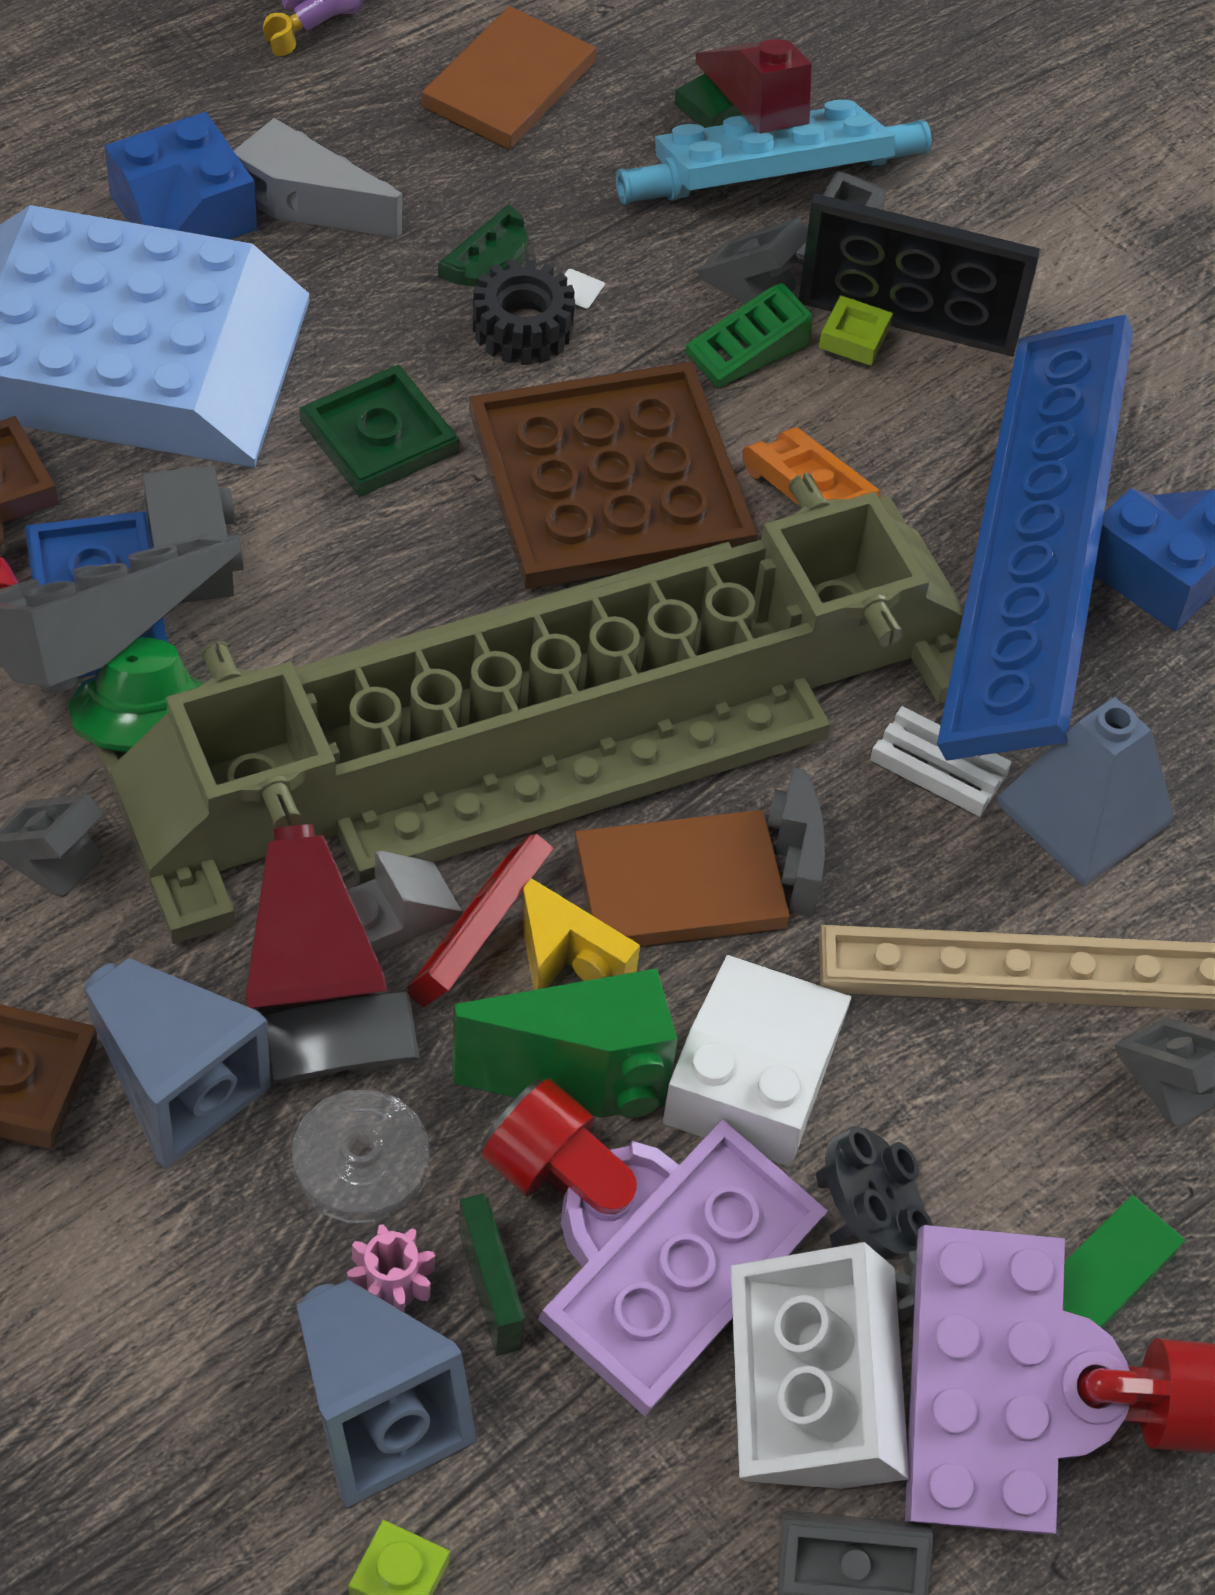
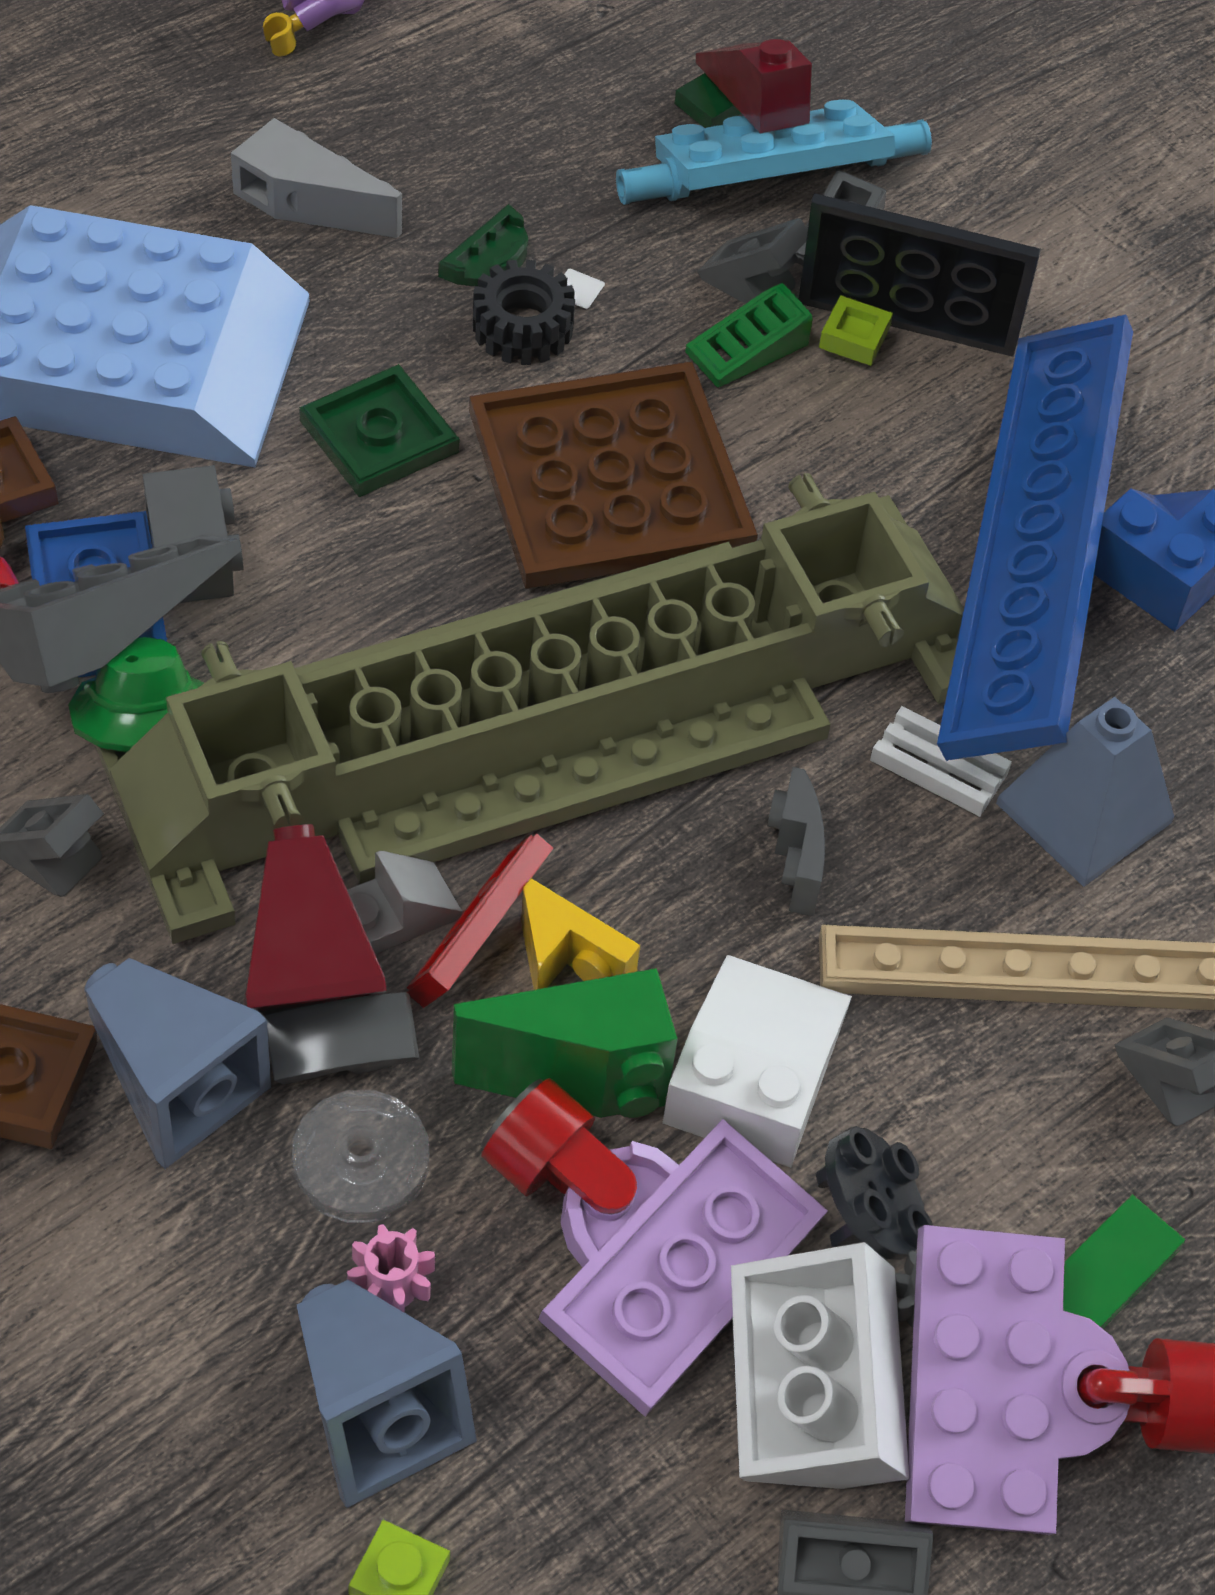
(182, 180): blue slope -> none
(491, 1274): dark green tile -> none
(509, 77): dark orange tile -> none
(683, 878): dark orange tile -> none
(799, 454): orange plate -> none

